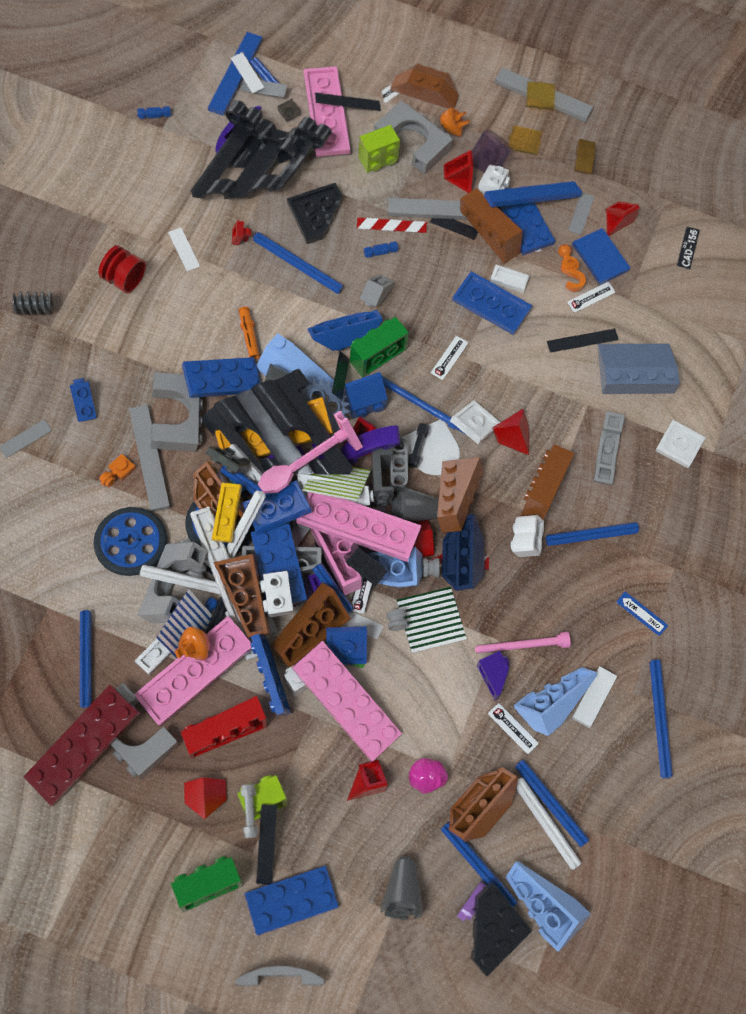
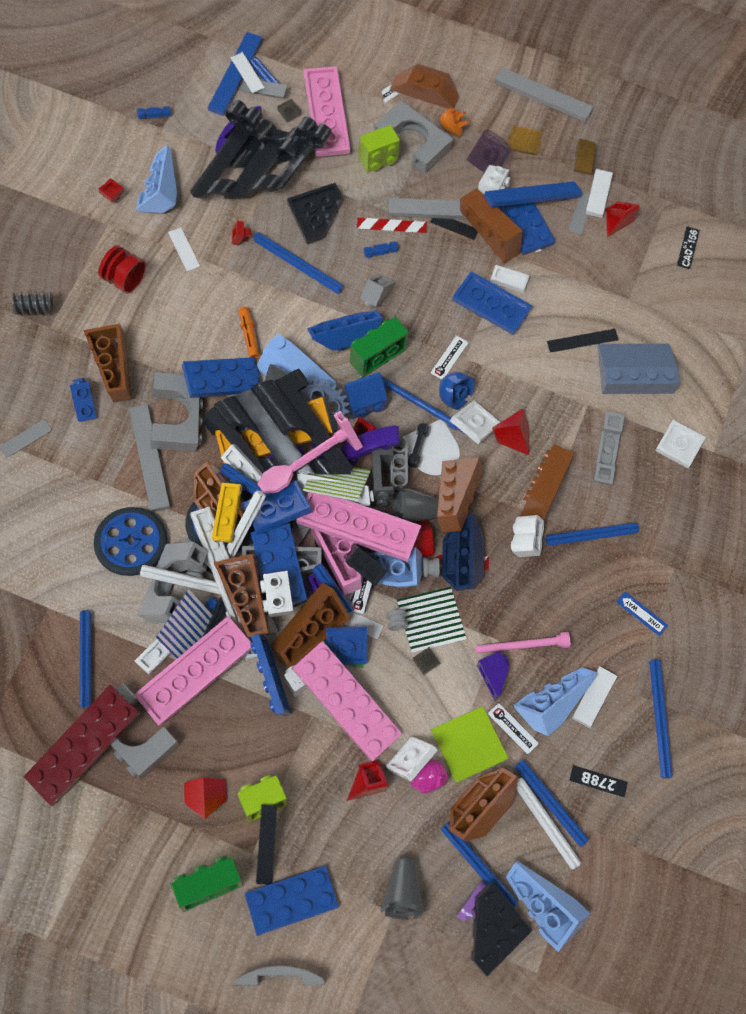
(111, 190): none -> red tile
(111, 357): none -> dark orange wedge
(120, 468): orange plate -> none
(160, 186): none -> light blue wedge
(193, 644): orange piece -> none
(224, 727): red wedge -> none
(225, 457): pearl dark grey plate -> none
(250, 829): light grey bar -> none
(340, 376): black sticker -> none
(347, 101): black sticker -> none
(411, 758): none -> white tile
(426, 661): none -> clear smoke plate
(455, 389): none -> blue cylinder
(460, 171): red slope -> none
(469, 744): none -> lime sticker
(540, 95): clear yellow piece -> none
(570, 267): orange piece -> none
(591, 297): white sticker -> none
(598, 193): none -> white tile
(598, 781): none -> black sticker
(601, 256): blue tile -> none

